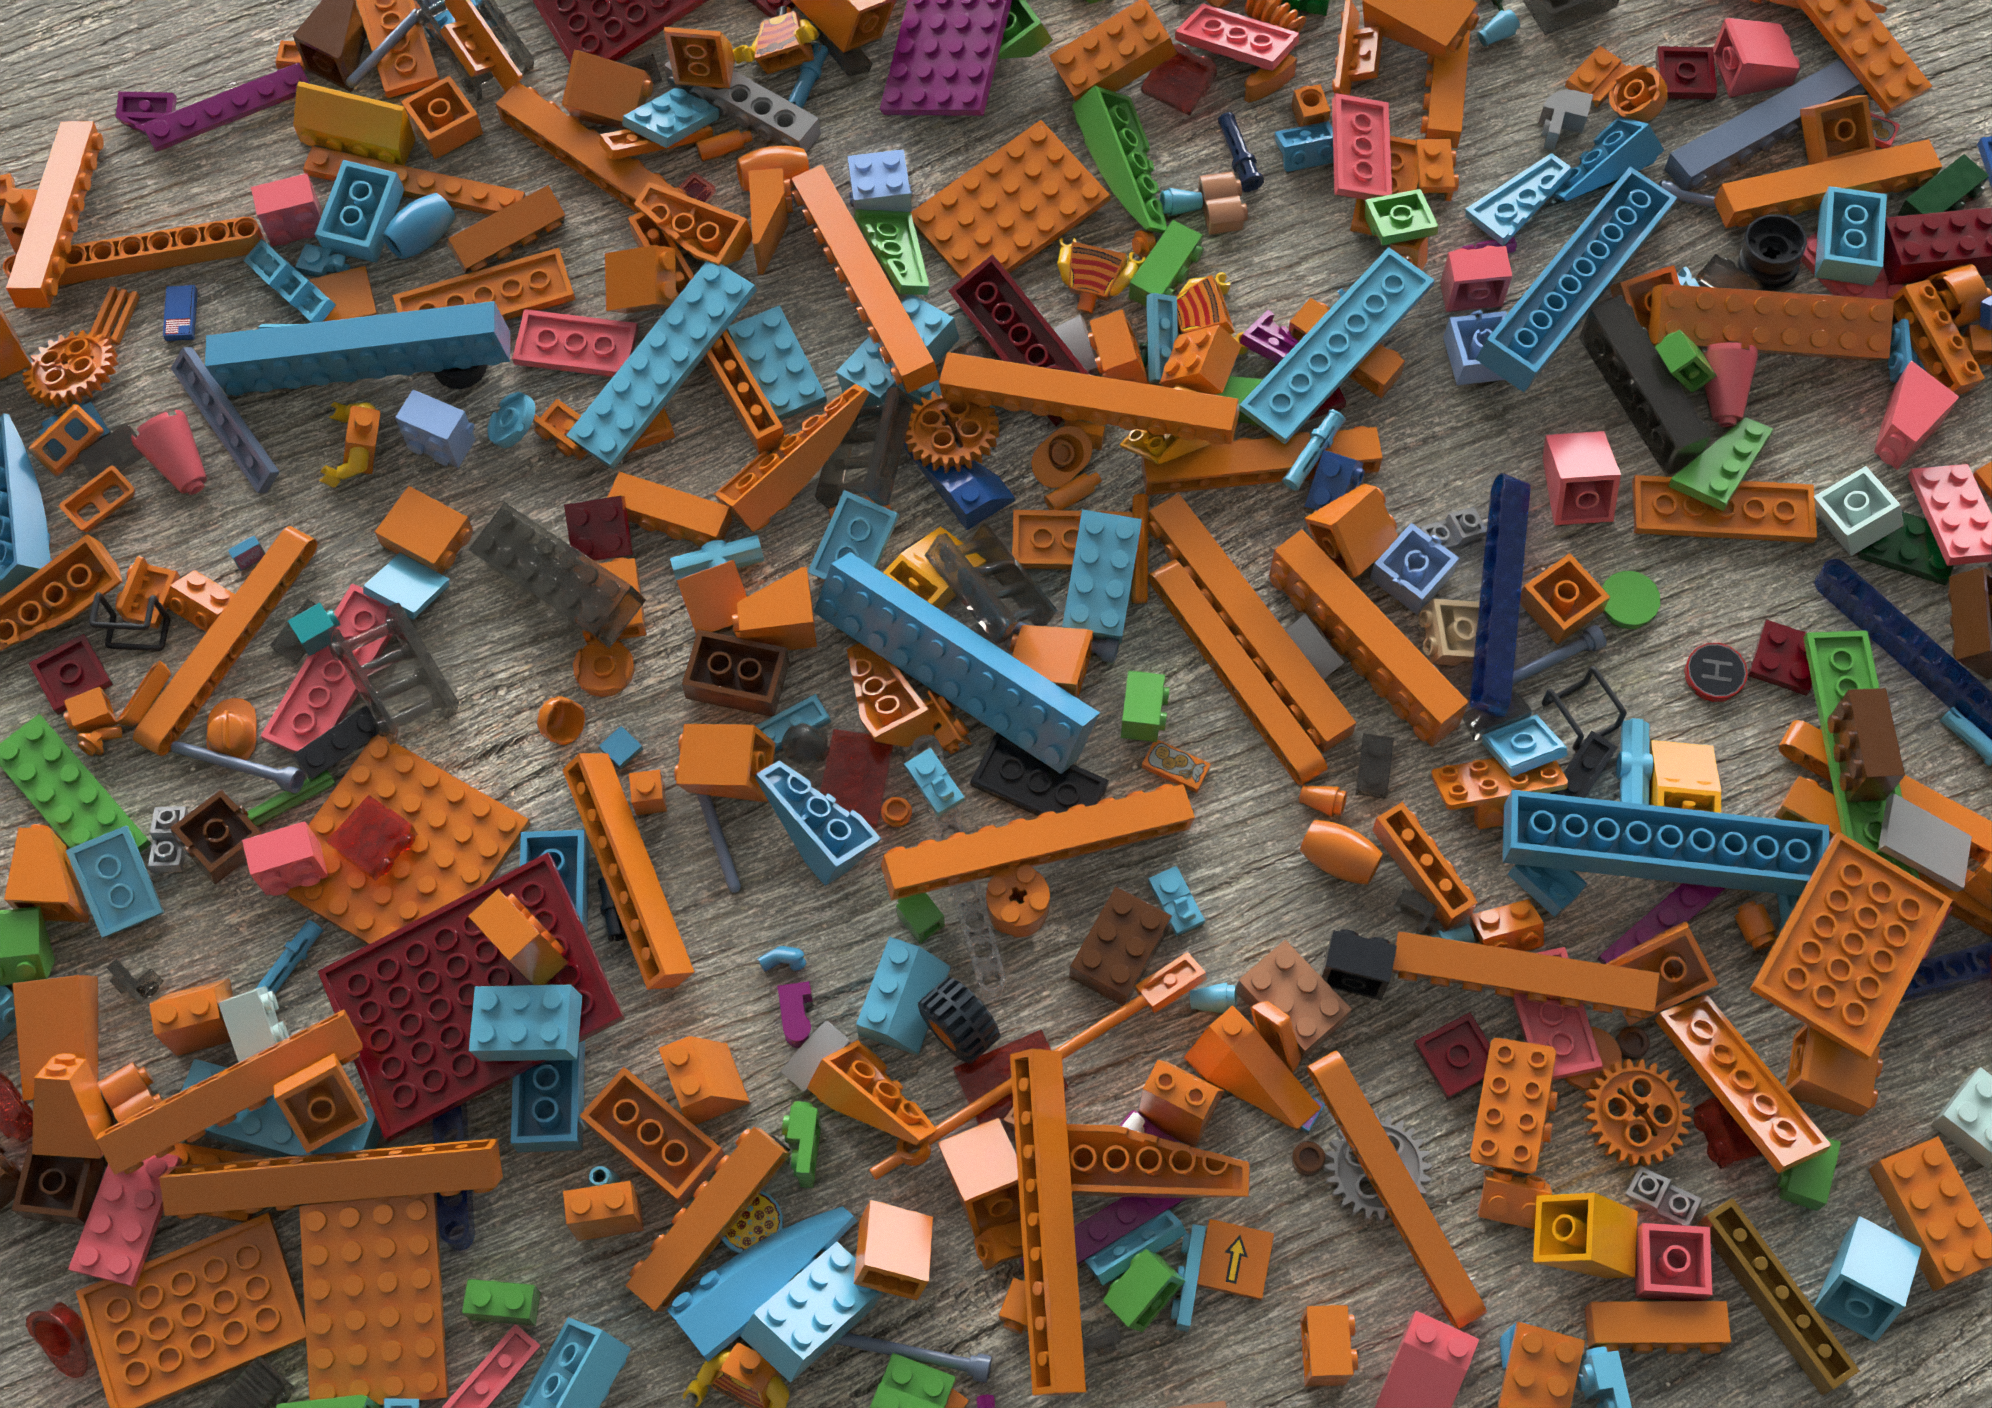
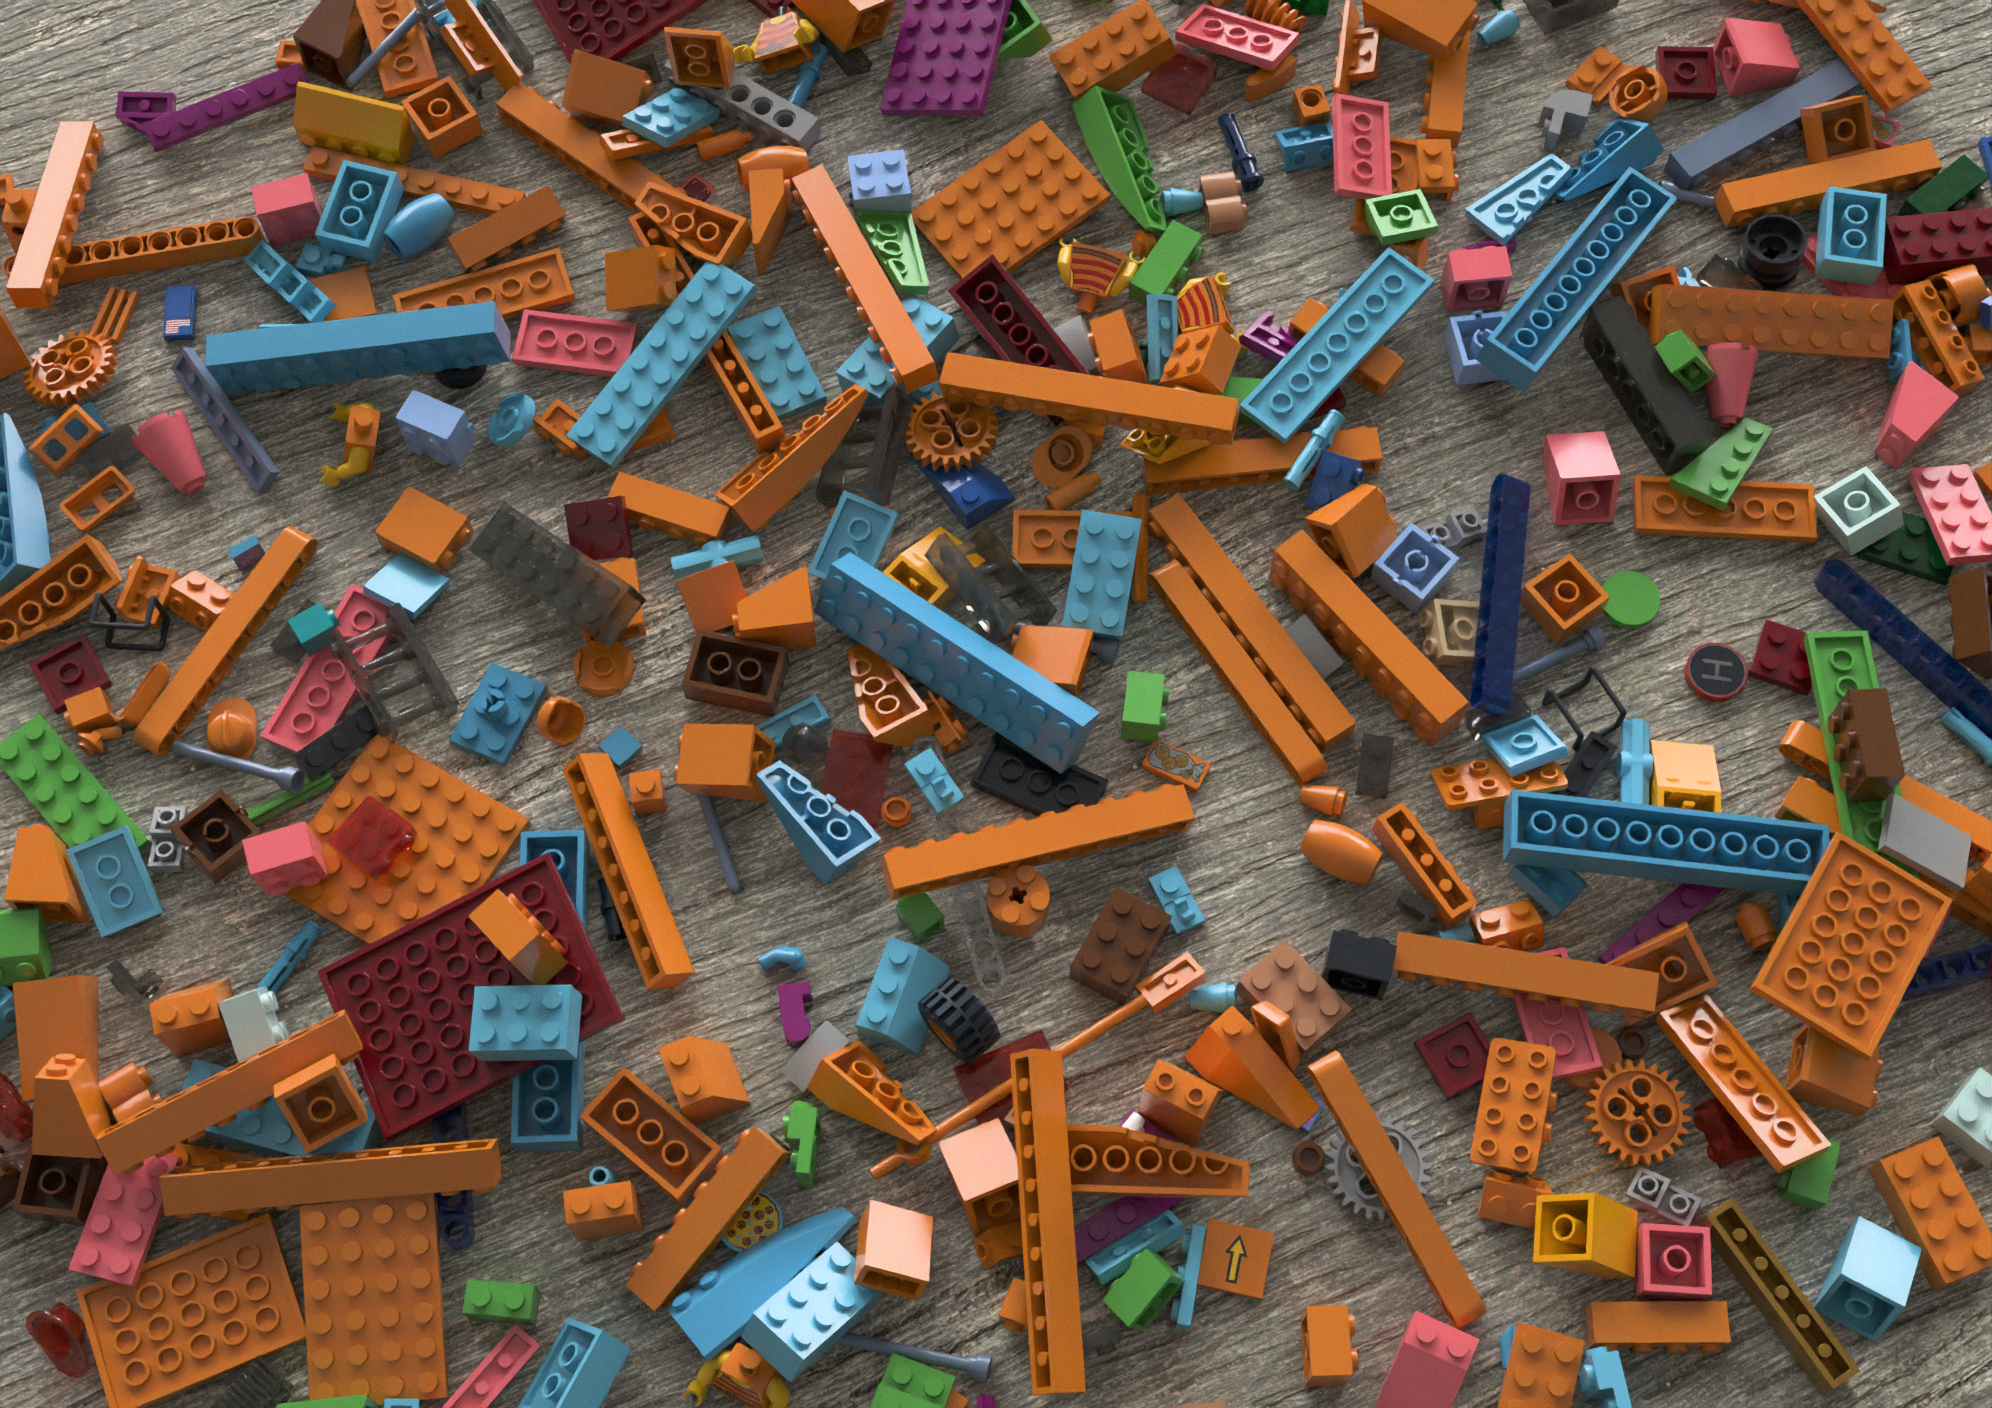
(498, 714): none -> dark azure plate

